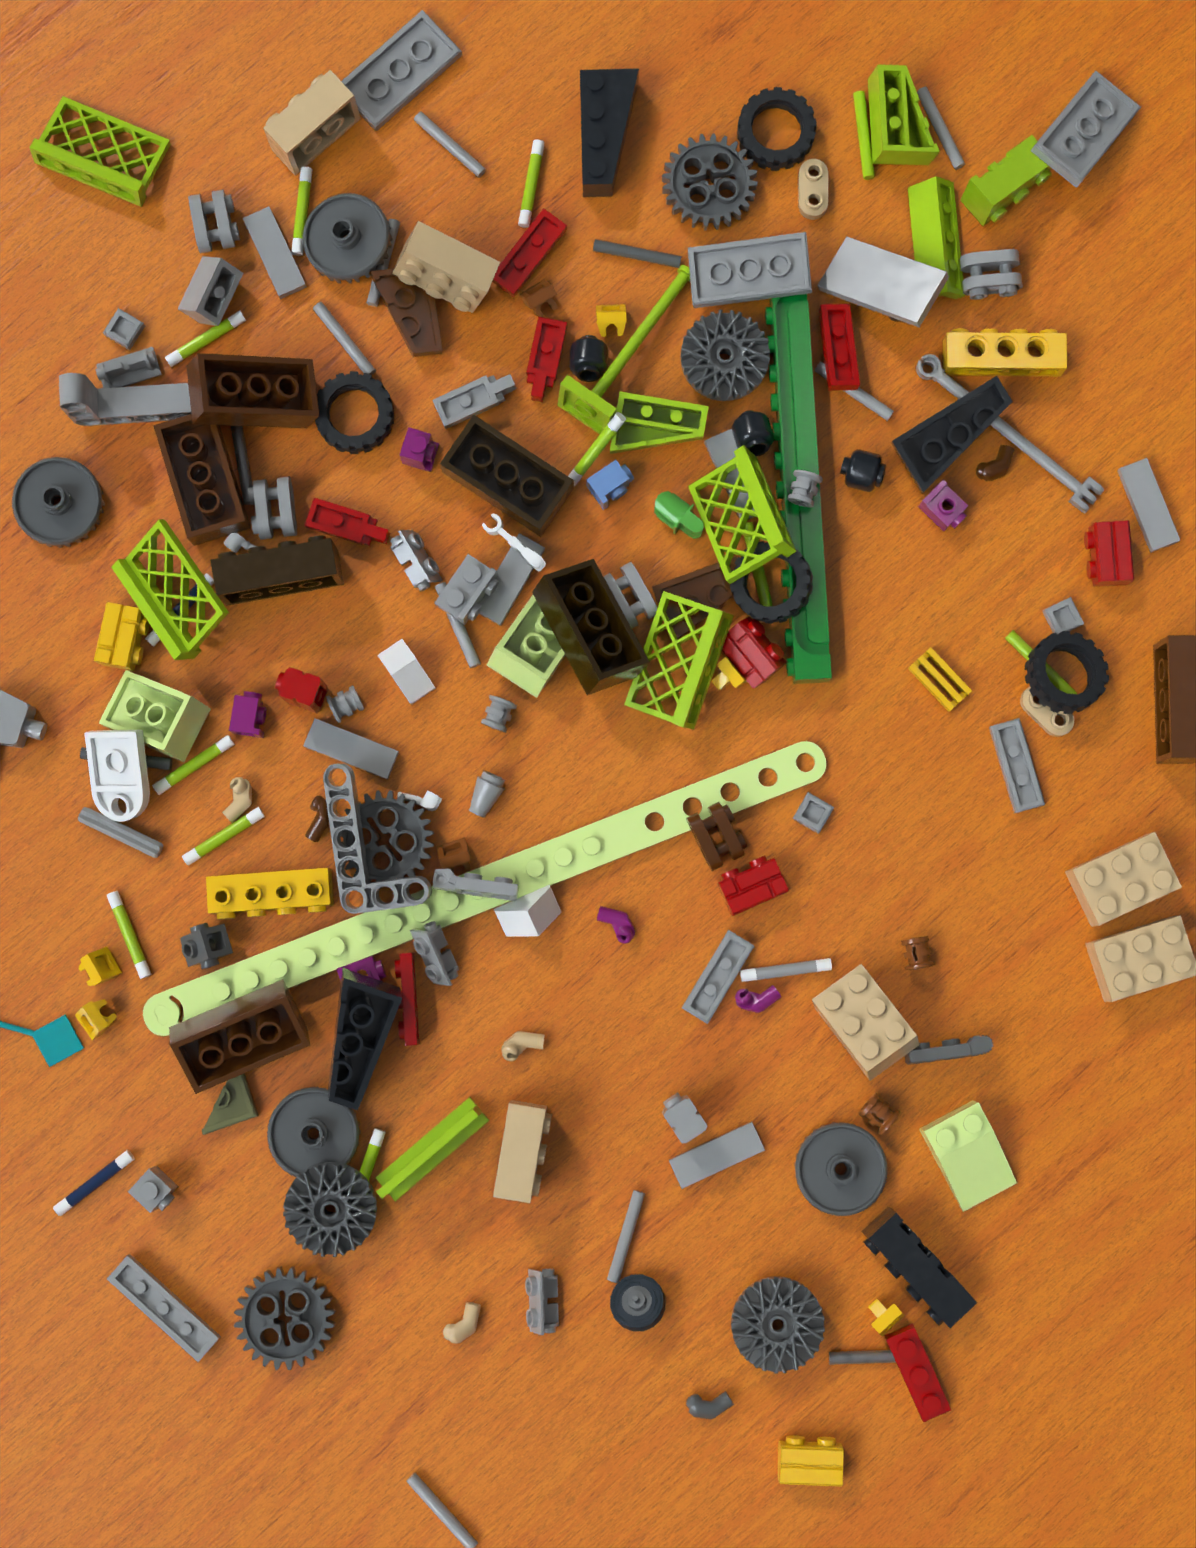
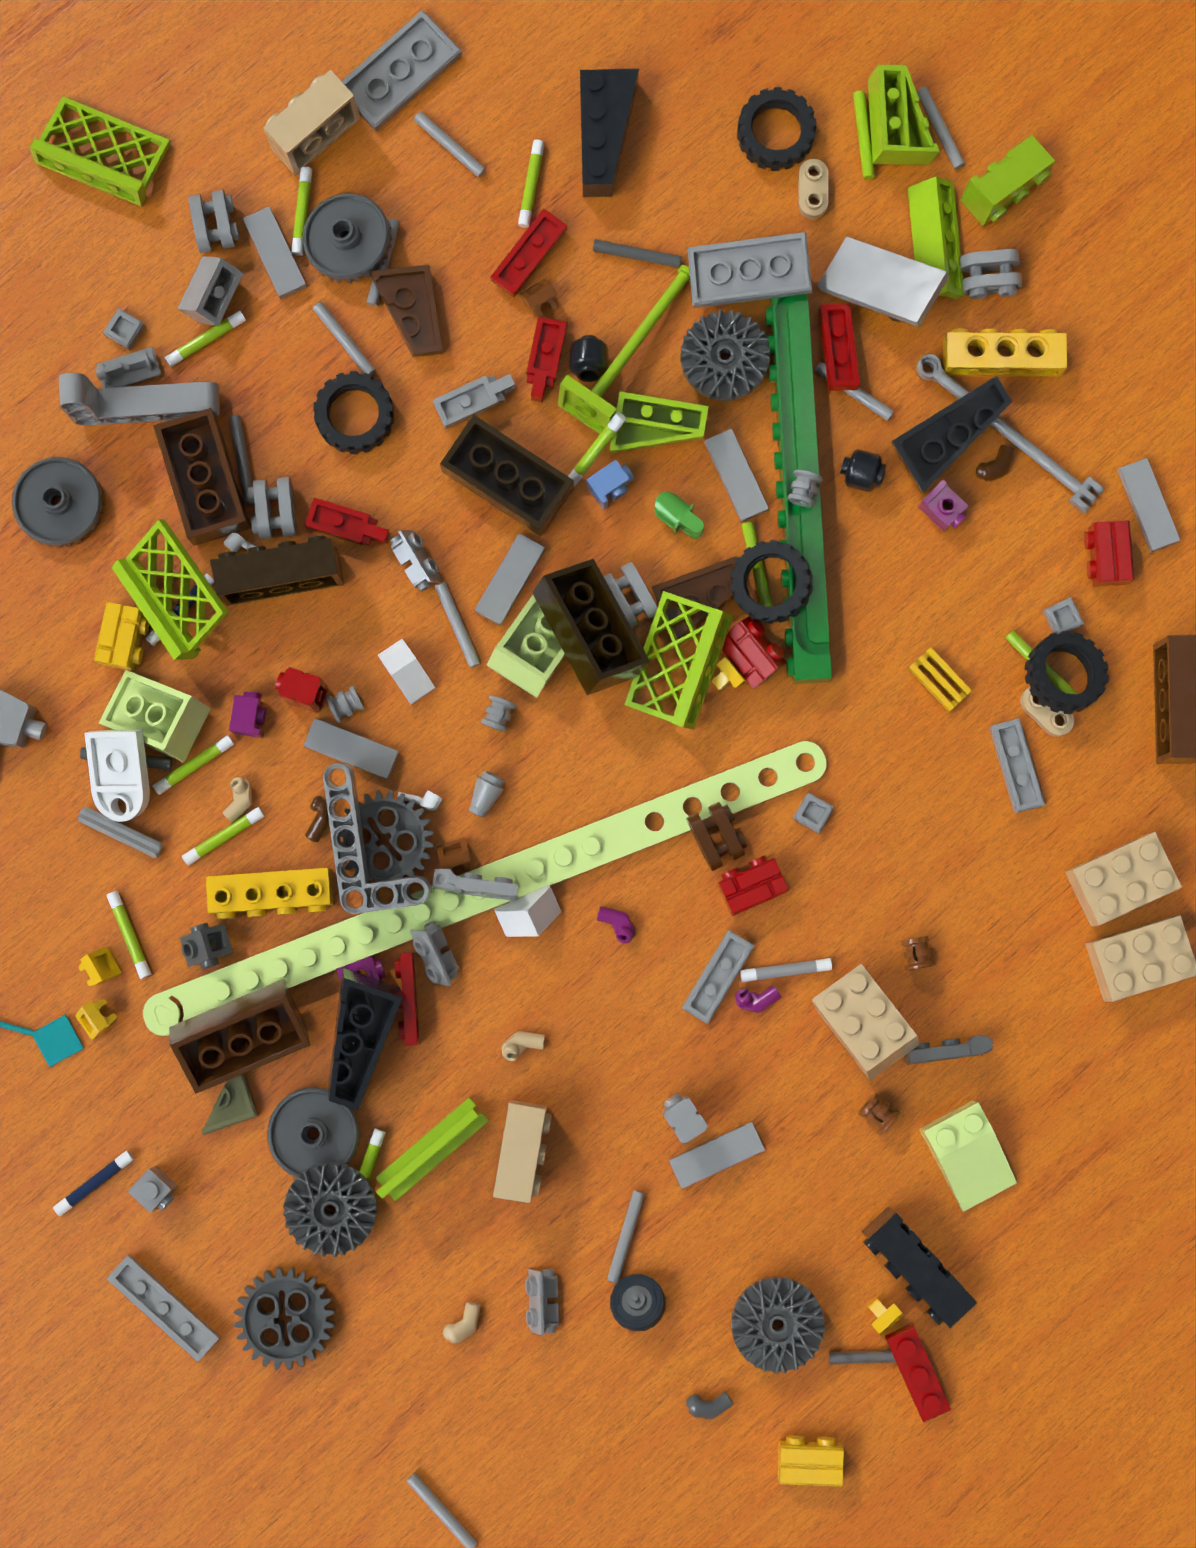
(252, 391): reddish brown brick -> none
(418, 450): magenta brick -> none
(445, 267): tan brick -> none
(467, 589): light grey bracket -> none
(531, 557): white piece -> none
(611, 315): yellow tile -> none
(704, 156): dark grey gear -> none
(753, 432): black head -> none
(765, 509): lime fence -> none
(864, 1171): dark grey wheel -> none
(1085, 129): light grey tile -> none

